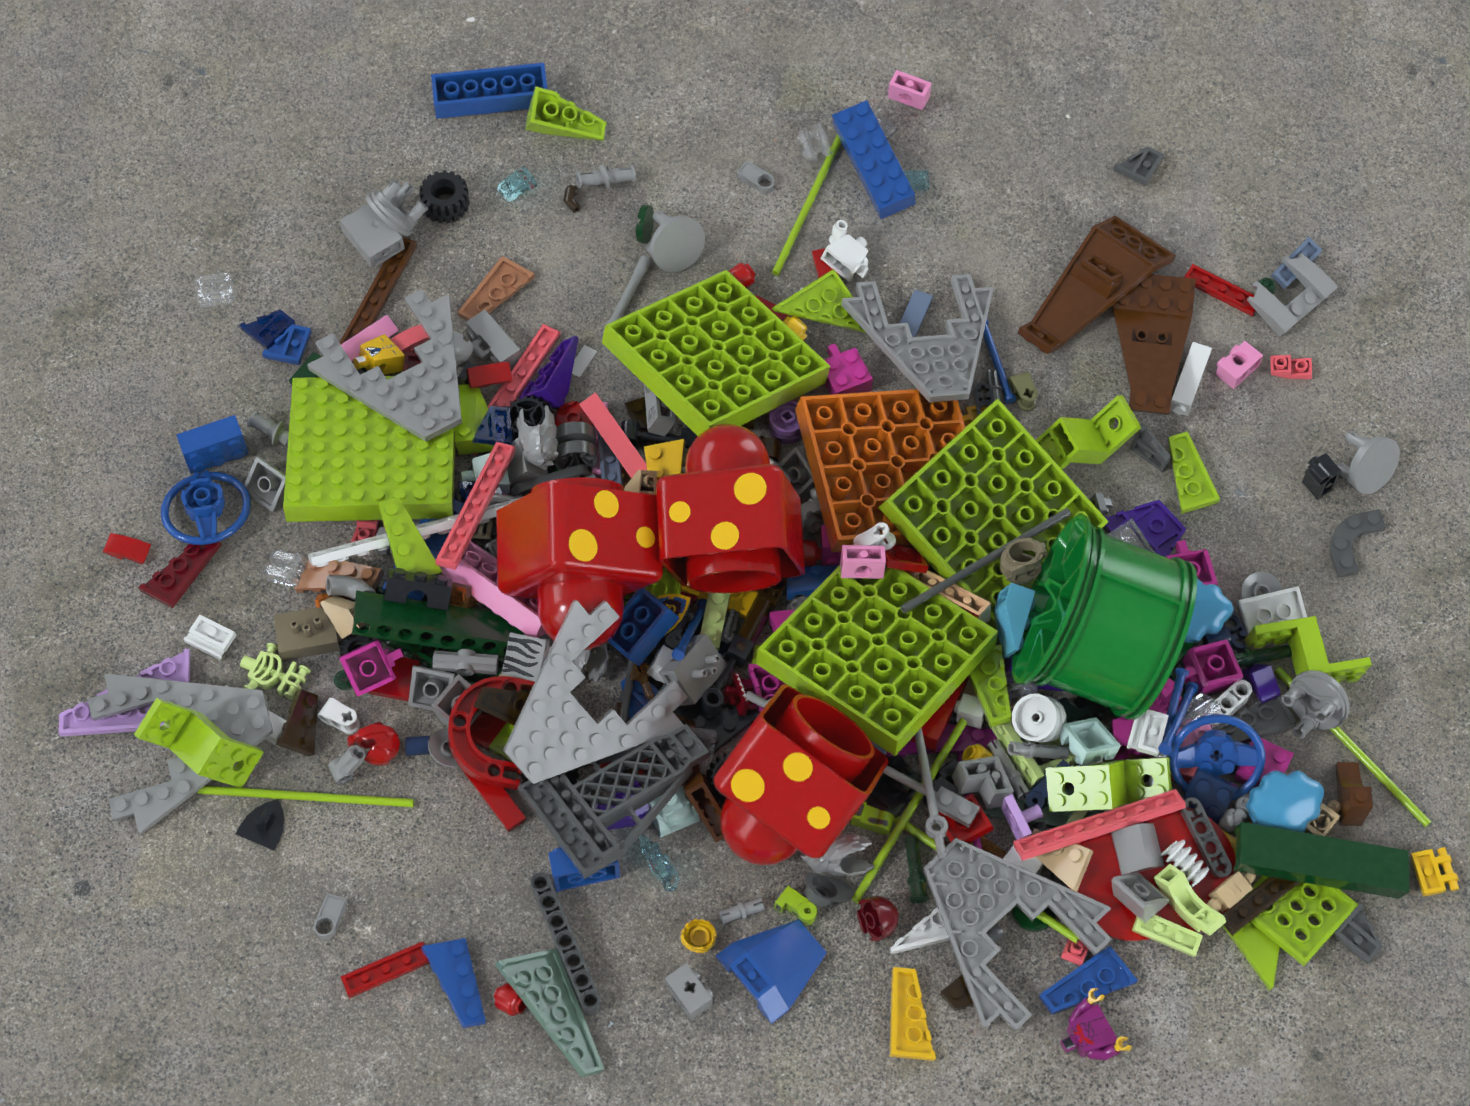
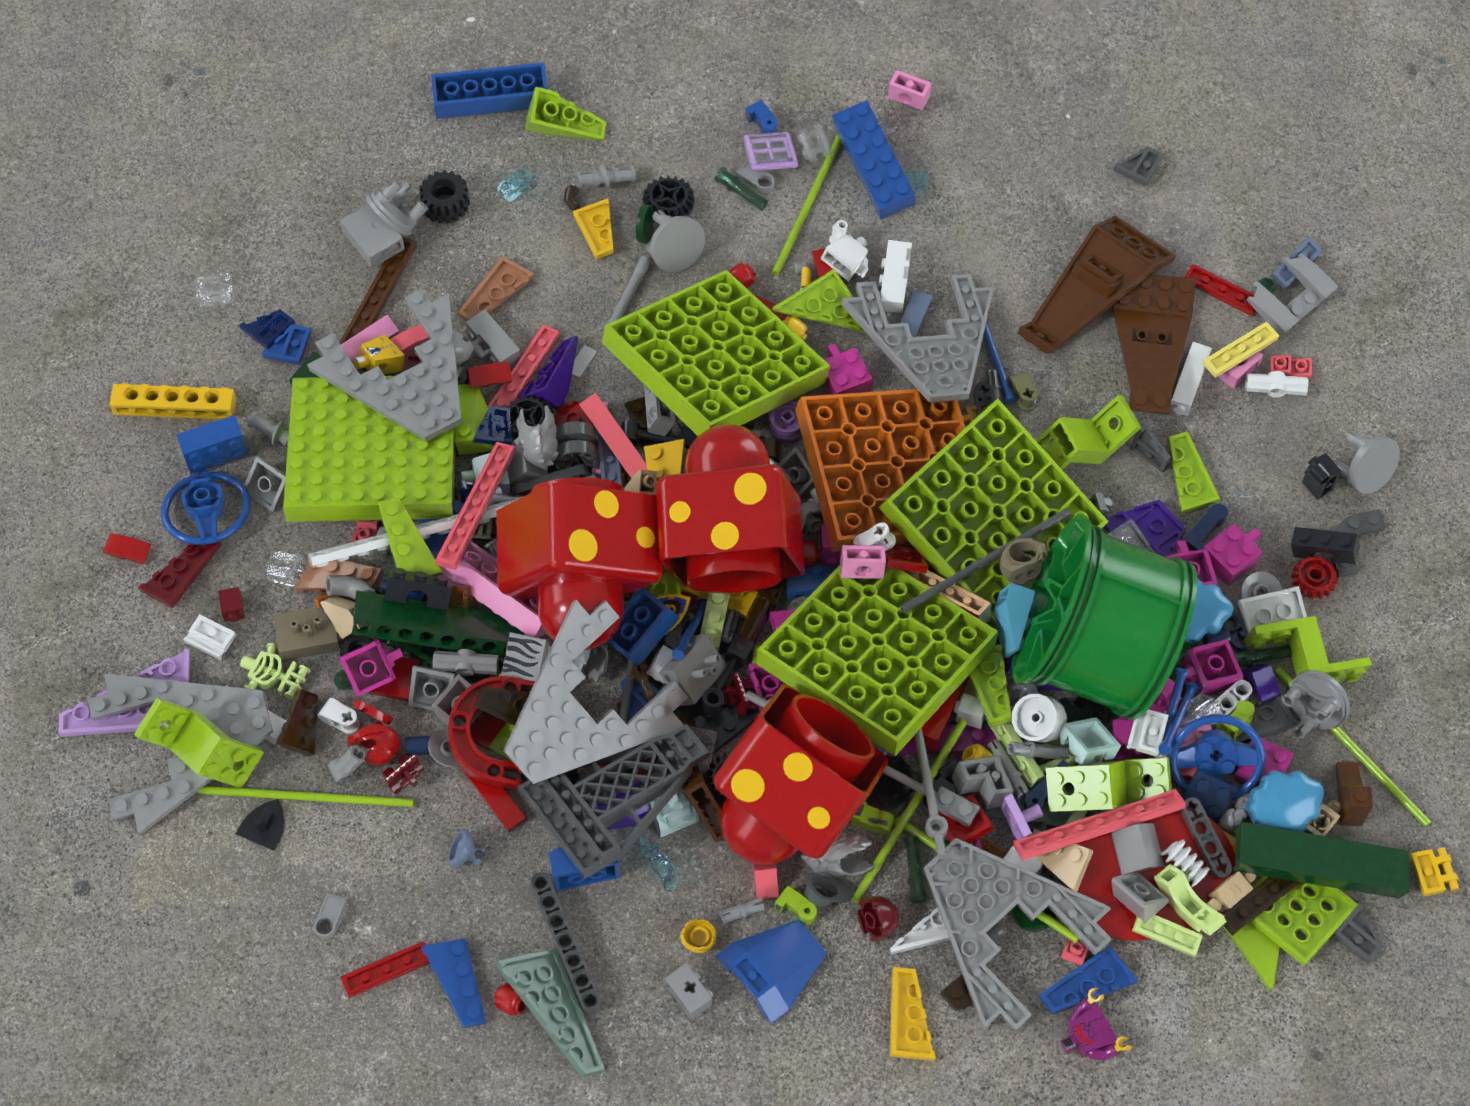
(164, 406): none -> yellow brick
(231, 604): none -> dark red brick
(373, 712): none -> red tile
(404, 774): none -> dark red hips
(463, 850): none -> sand blue hair
(596, 227): none -> yellow wing
(670, 193): none -> black gear
(734, 184): none -> clear green pin
(762, 116): none -> blue leg
(766, 881): none -> coral slope
(770, 151): none -> clear piece
(805, 273): none -> yellow arm
(895, 276): none -> white wedge
(1214, 517): none -> dark blue leg
(1234, 553): none -> dark pink hinge
(1240, 349): none -> light yellow plate
(1244, 711): none -> lime leg
(1276, 384): none -> white piece
(1314, 567): none -> red gear
(1340, 545): none -> black arch

